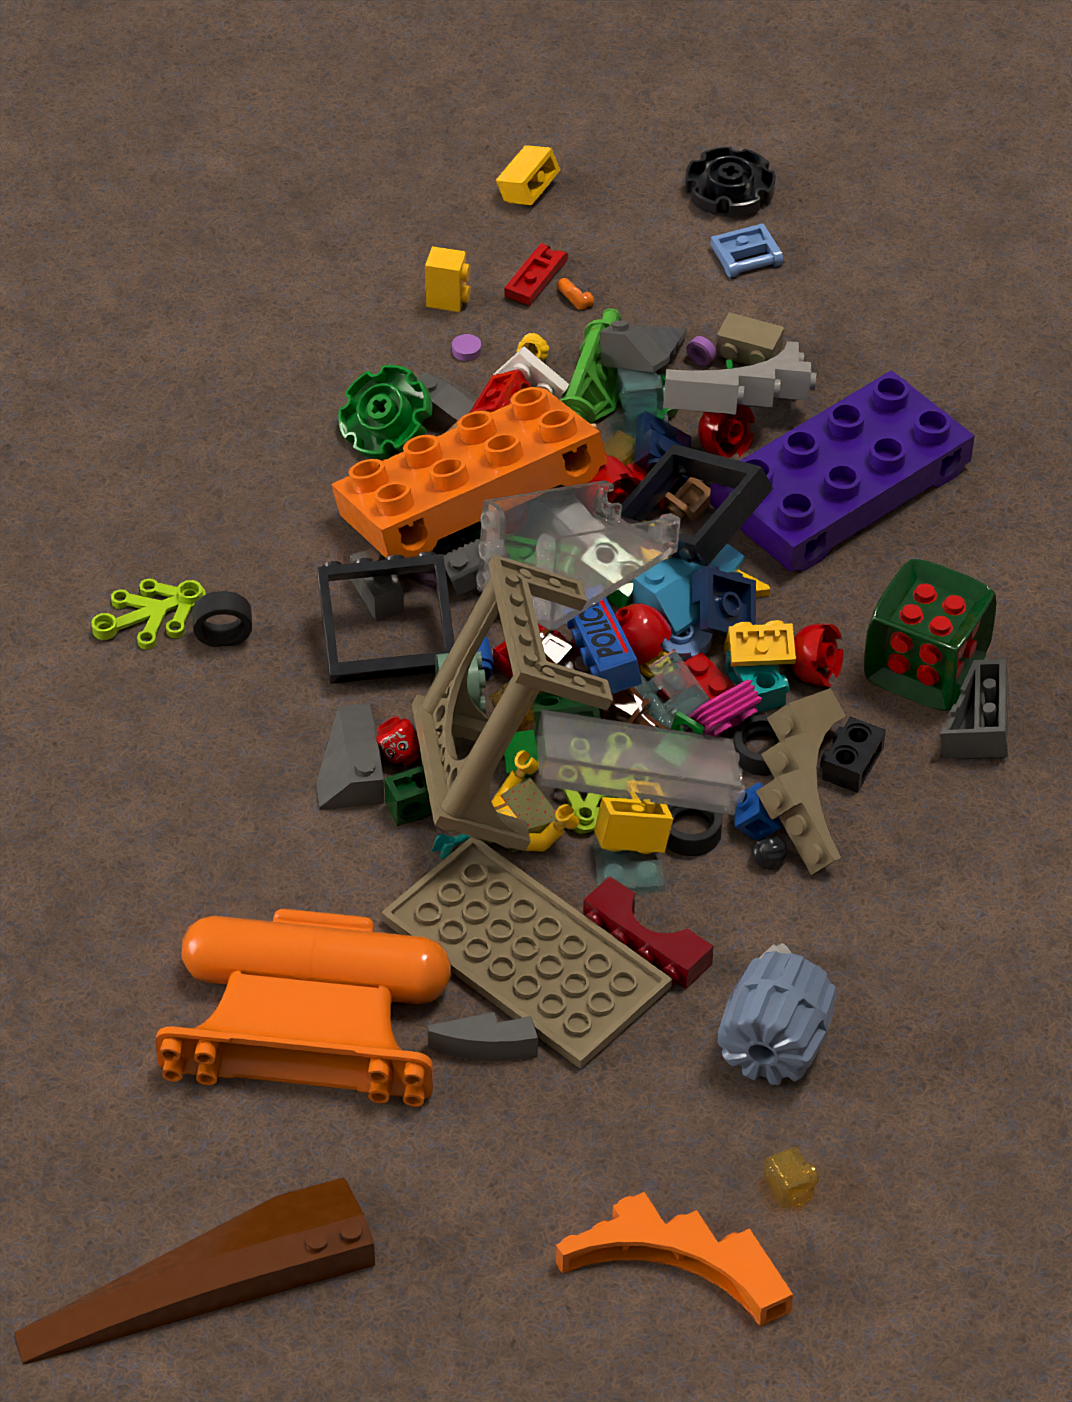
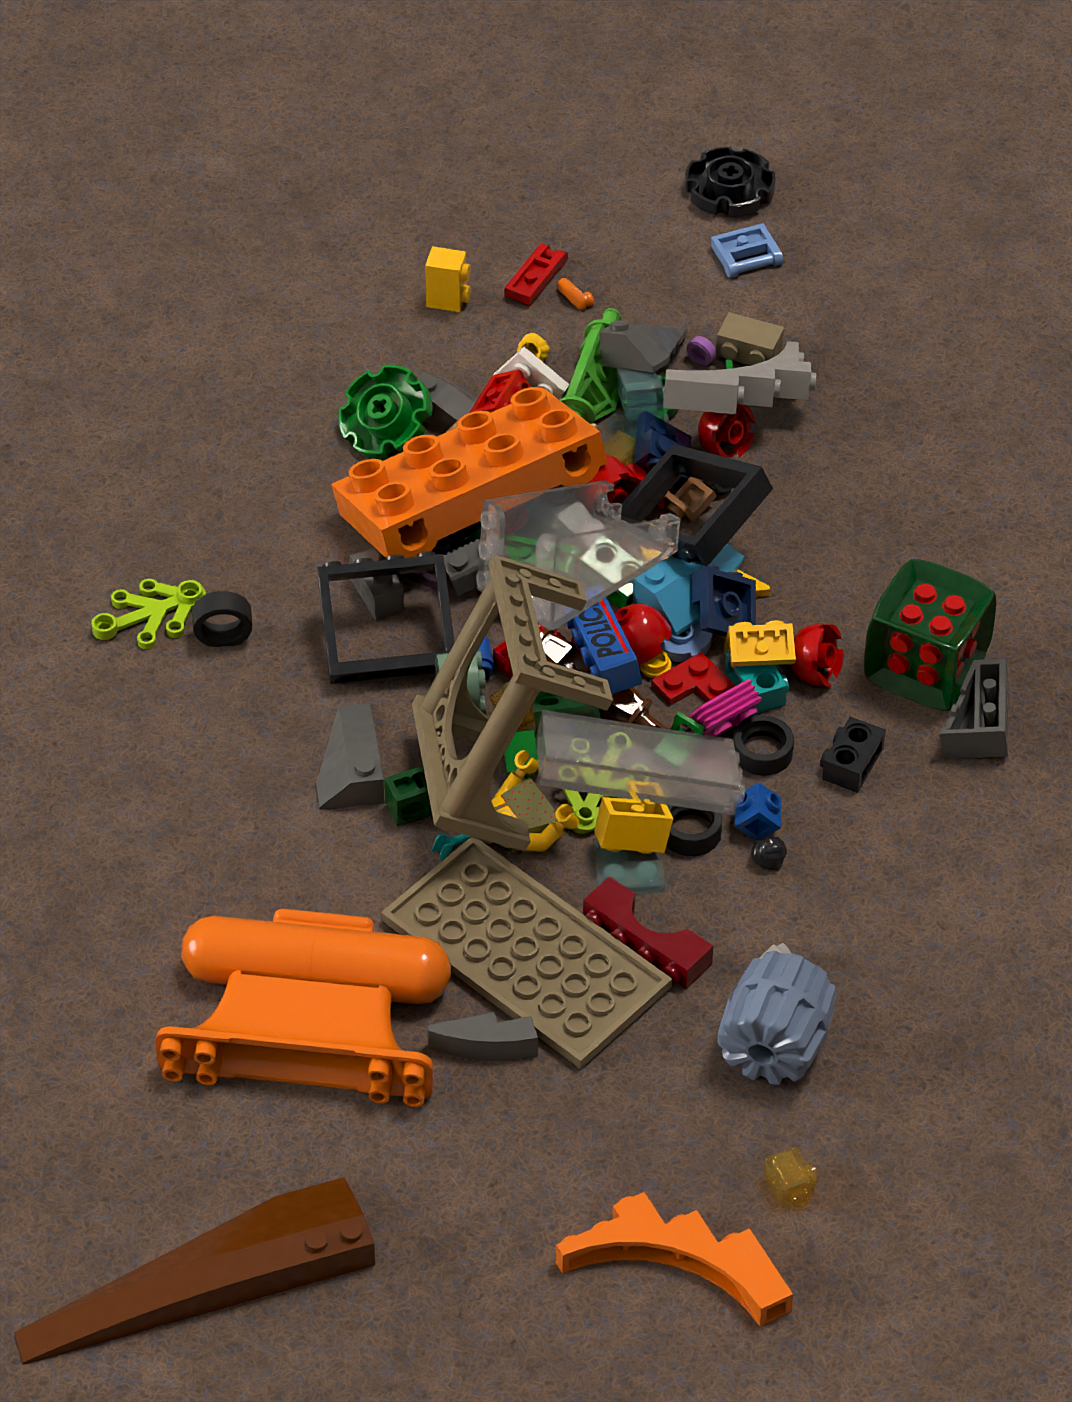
(398, 741): red head -> none
(466, 347): medium lavender tile -> none
(528, 175): yellow brick -> none
(678, 683): clear light blue plate -> none
(793, 764): dark tan arch -> none
(850, 469): dark purple piece -> none

